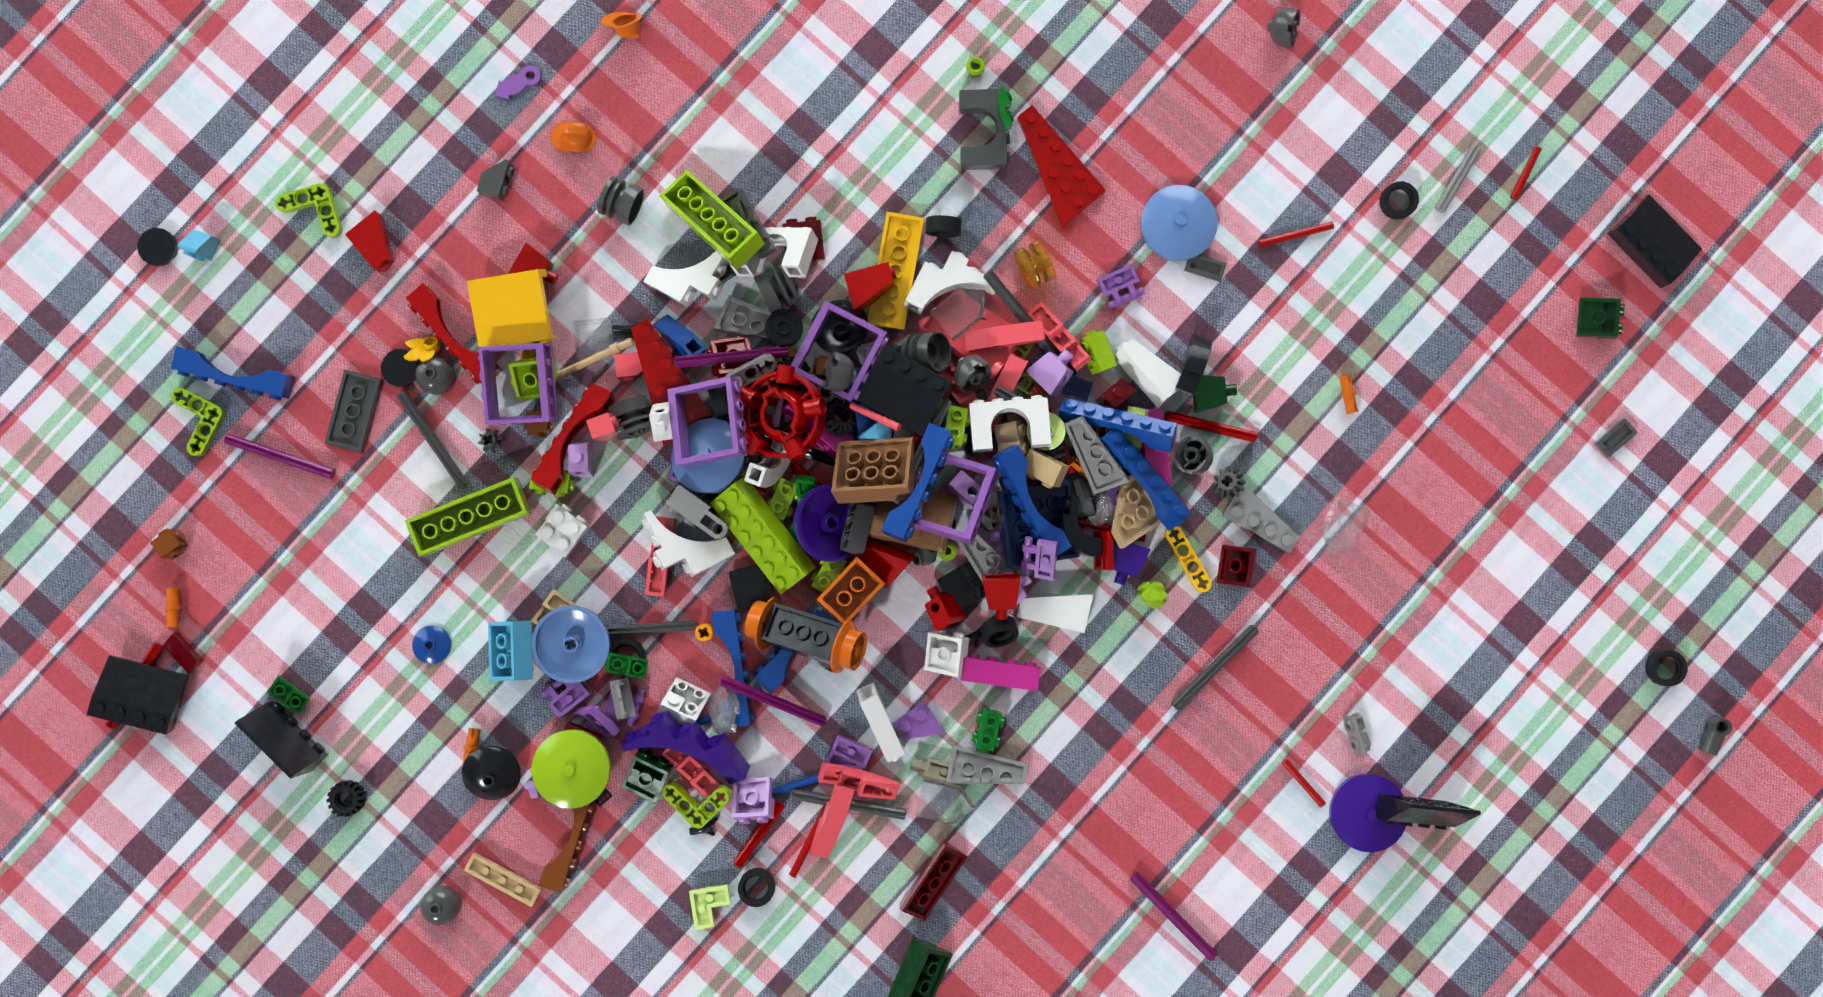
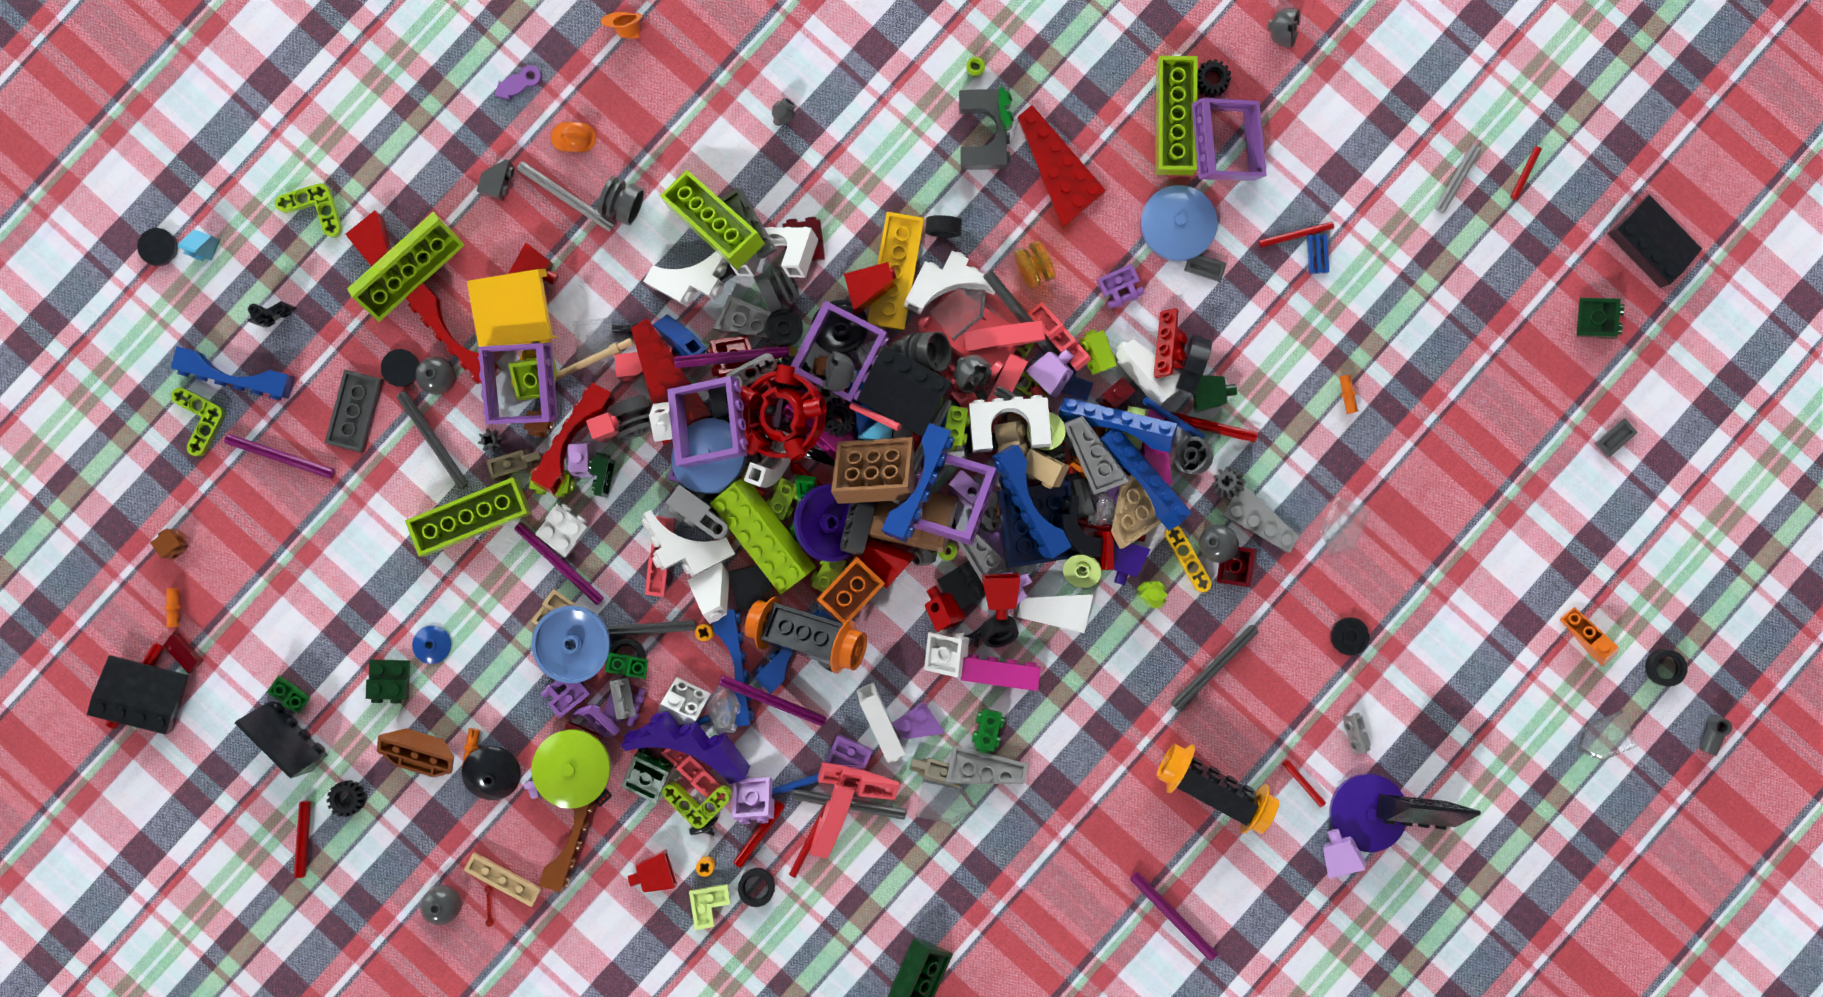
(267, 317): none -> black hinge
(302, 839): none -> red axle
(388, 680): none -> dark green plate
(405, 267): none -> lime brick
(416, 752): none -> dark orange wedge
(422, 349): yellow plate -> none
(489, 922): none -> clear red hinge
(510, 650): medium azure brick -> none
(512, 463): none -> dark tan hinge
(559, 563): none -> magenta axle
(565, 196): none -> light grey axle
(603, 468): none -> dark green plate
(654, 873): none -> red torso
(705, 872): none -> light orange bush
(711, 592): none -> white slope
(783, 111): none -> dark grey rock
(932, 881): dark red slope -> none
(1045, 558): medium lavender plate -> none
(1082, 577): none -> yellowish green dish
(1170, 344): none -> red bracket
(1171, 417): none -> blue bar
(1174, 117): none -> lime brick
(1205, 144): none -> medium lavender window
(1218, 68): none -> black tyre
(1218, 543): none -> dark grey cylinder
(1222, 793): none -> brick
(1317, 238): none -> blue tile
(1342, 855): none -> lavender torso
(1349, 636): none -> black tile
(1409, 190): black tyre -> none
(1590, 637): none -> orange slope
(1607, 737): none -> clear tile

